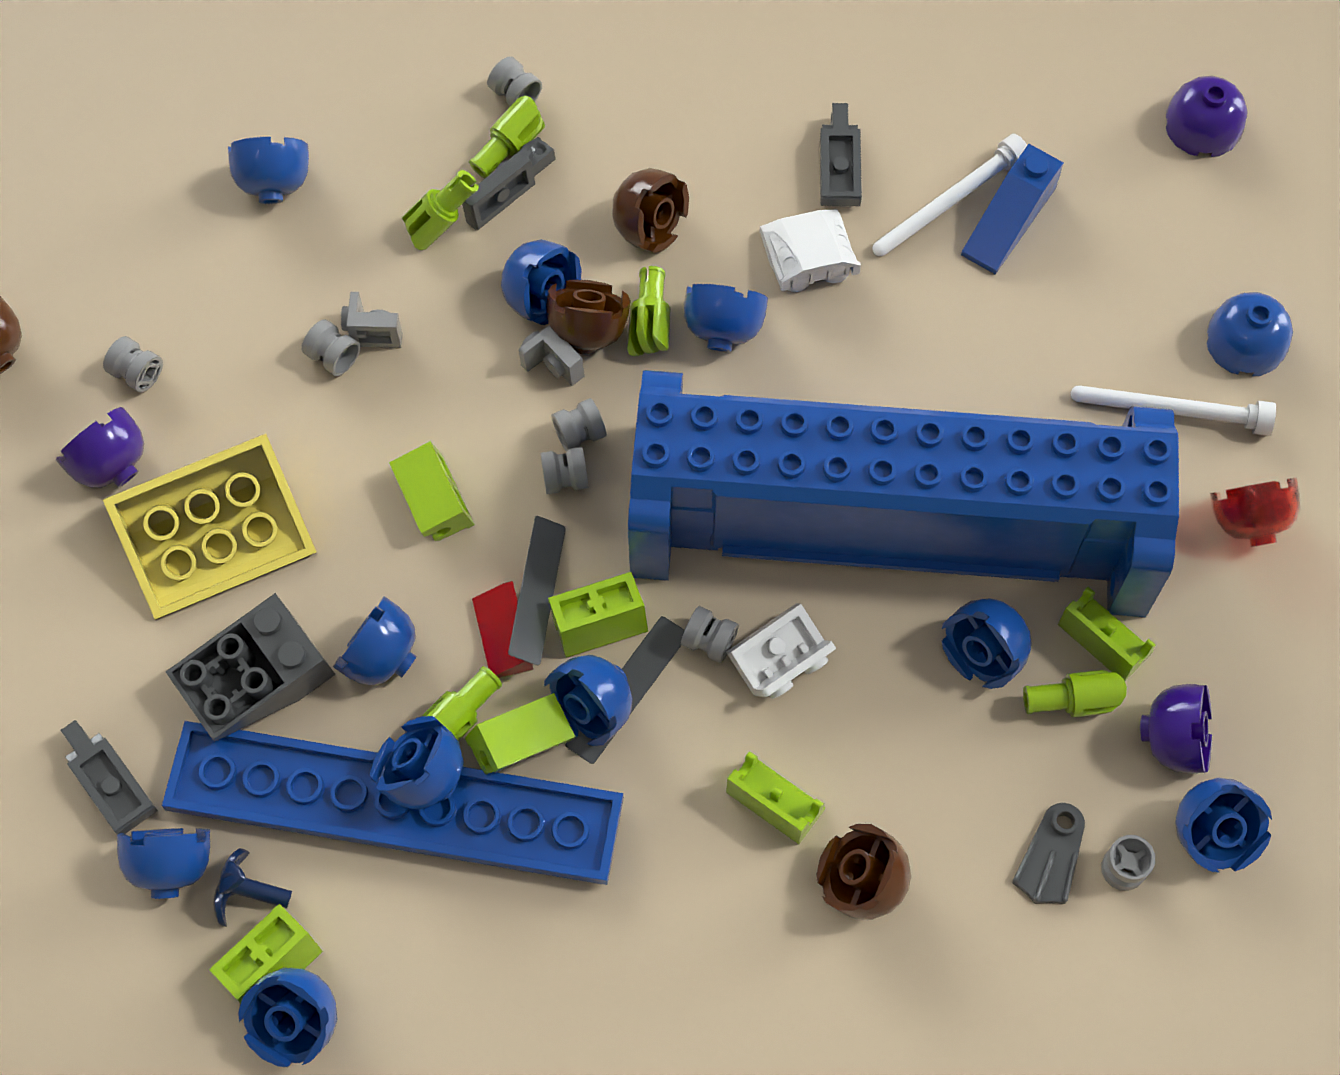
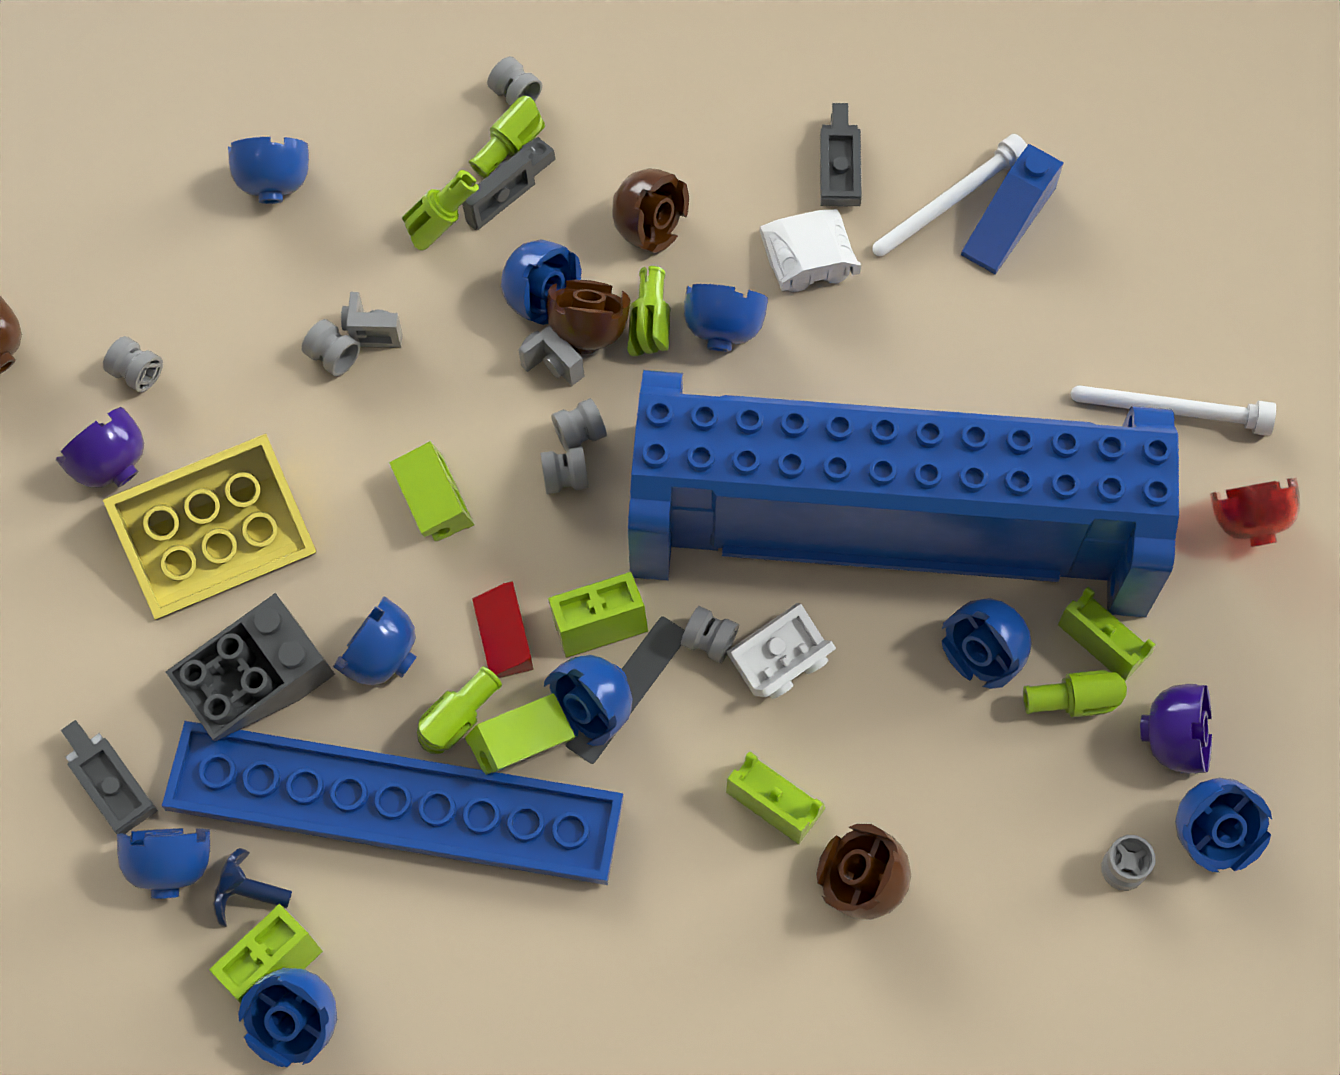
(420, 765): blue cylinder -> none
(536, 588): dark grey sticker -> none
(1051, 857): dark grey piece -> none
(1206, 116): dark purple cylinder -> none
(1250, 334): blue cylinder -> none

